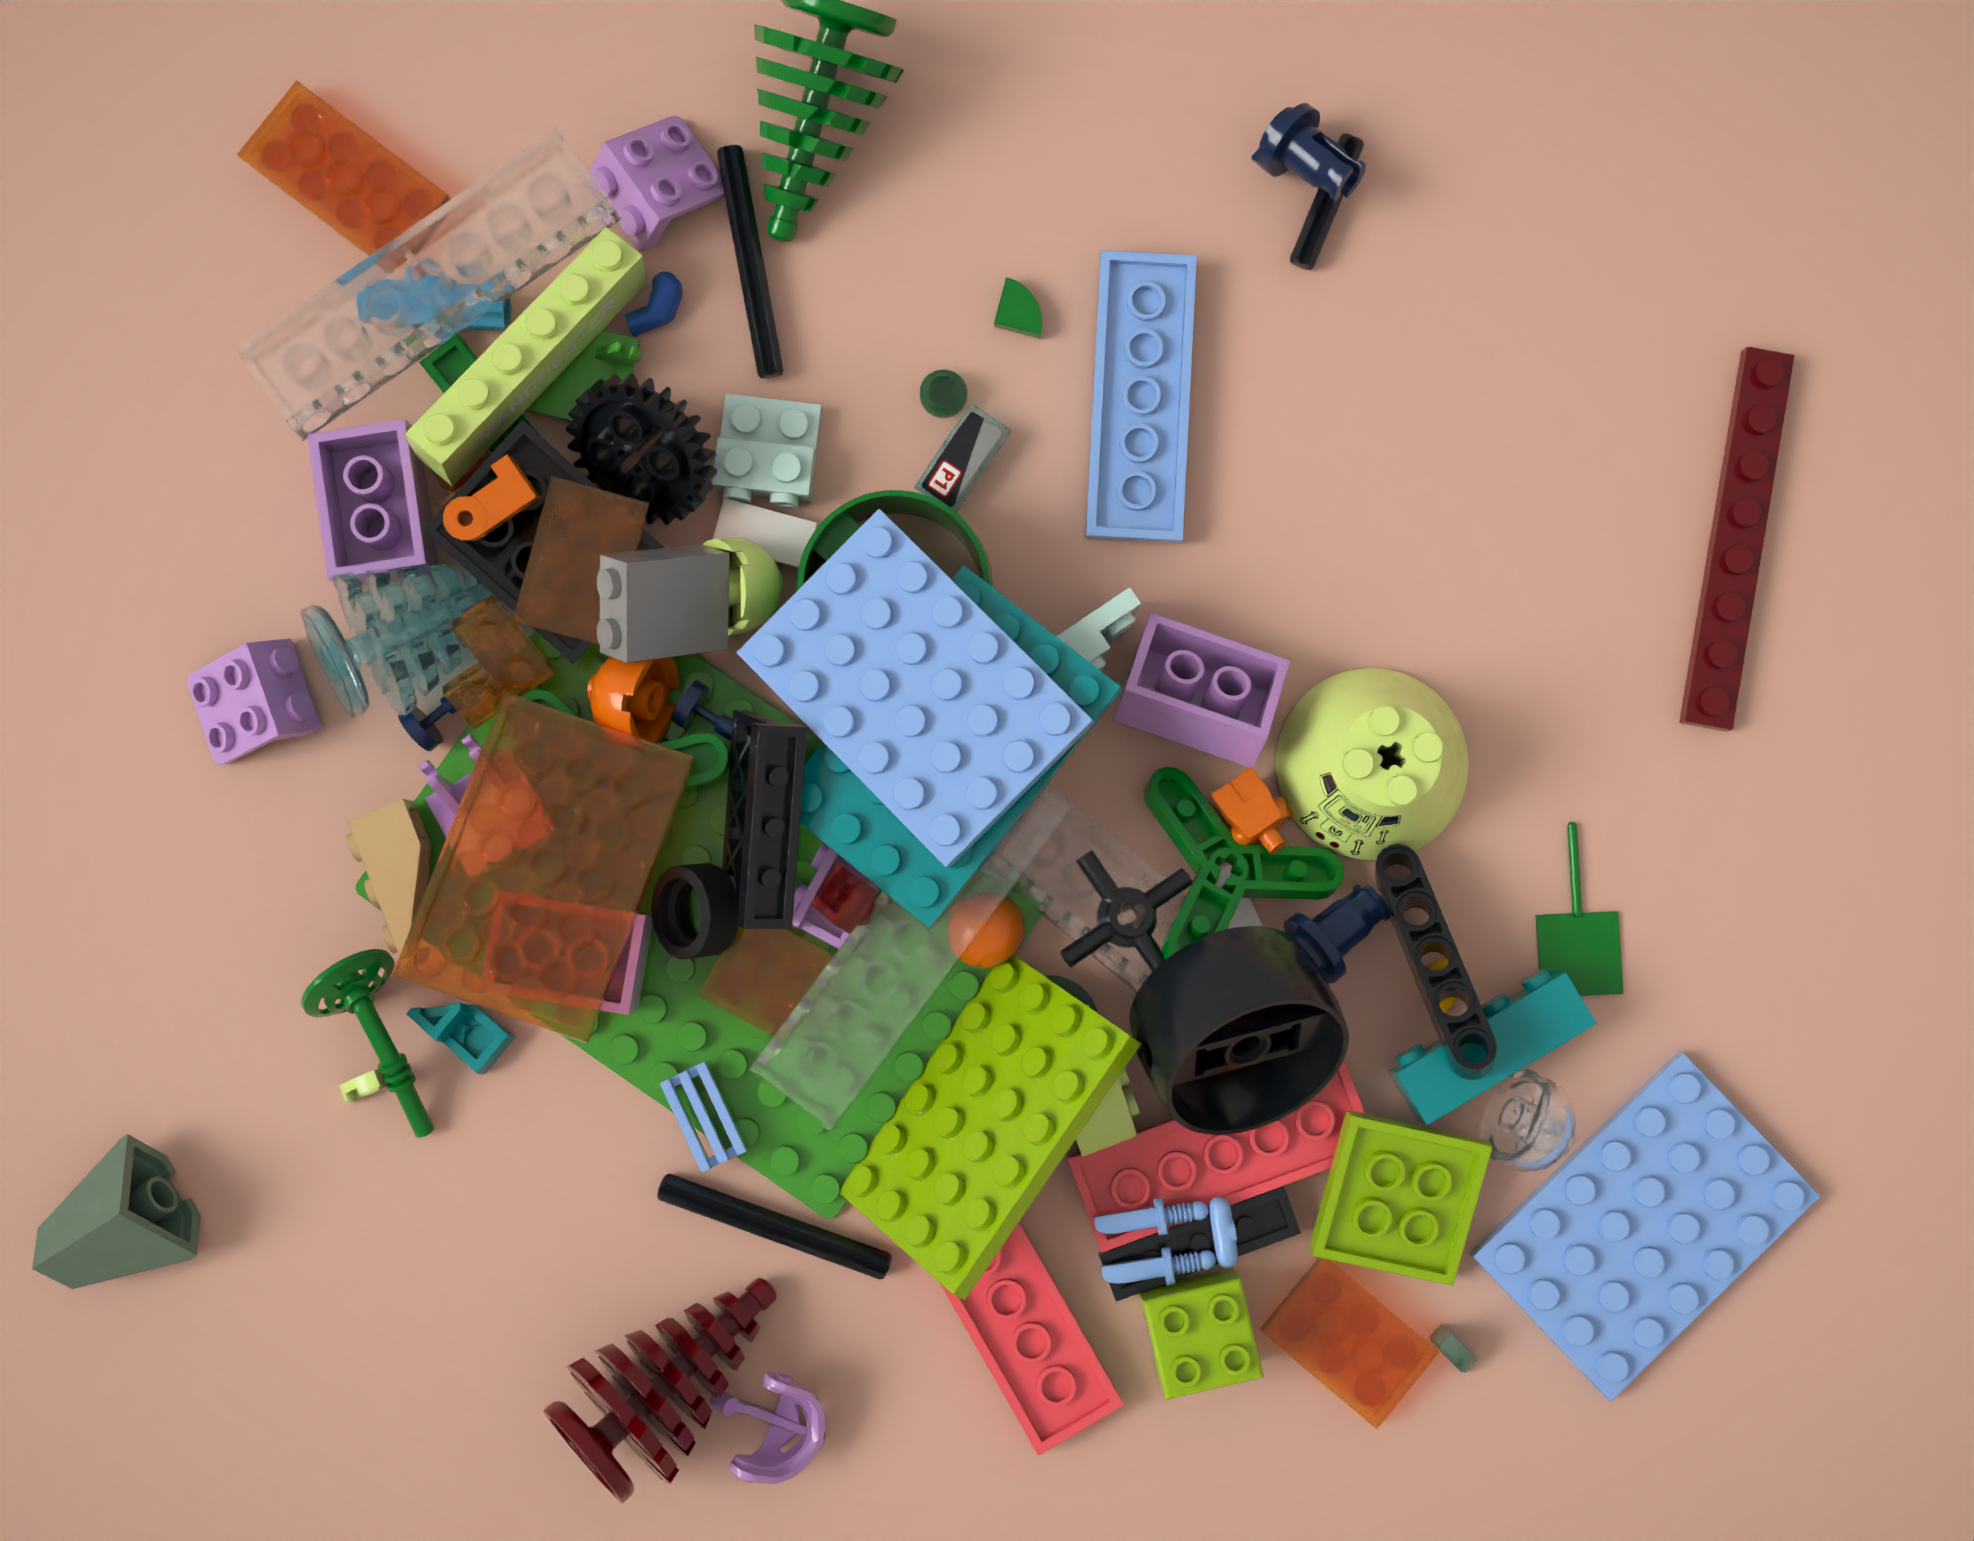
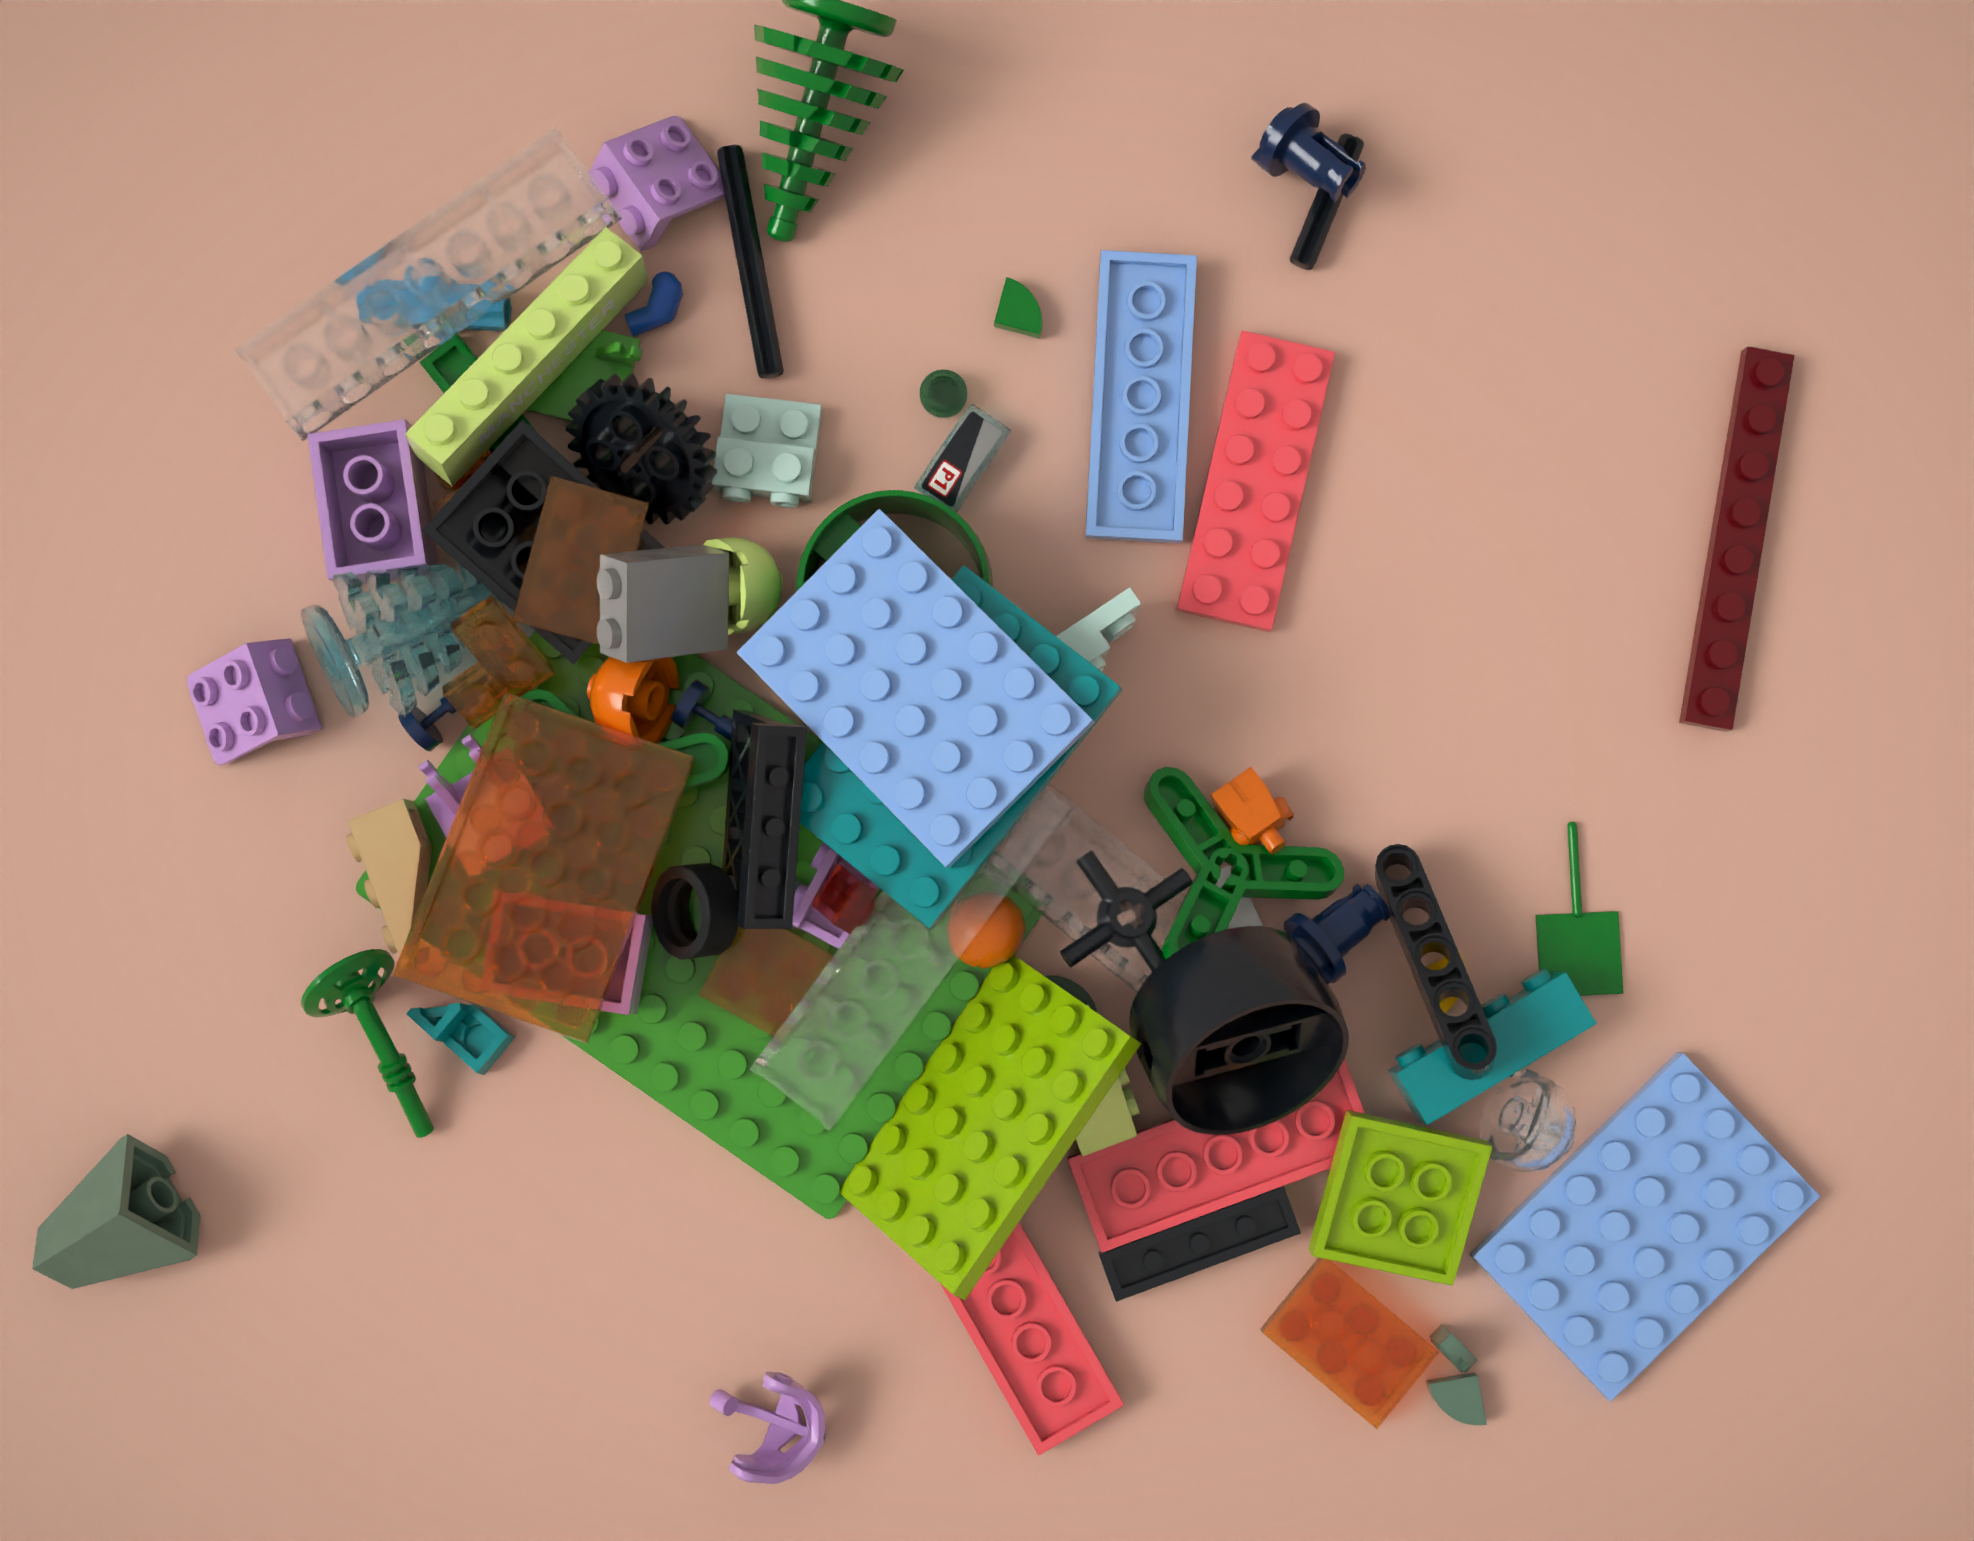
(339, 171): clear orange plate -> none
(362, 1086): yellowish green tile -> none
(491, 506): orange leg -> none
(648, 1396): dark red plant -> none
(684, 1121): light blue tile -> none
(774, 1226): black axle -> none
(777, 532): white tile -> none
(1158, 1216): light blue piece -> none
(1201, 1333): lime piece -> none
(1202, 690): lavender brick -> none
(1255, 481): none -> coral plate
(1333, 769): yellowish green cone -> none
(1459, 1397): none -> sand green tile

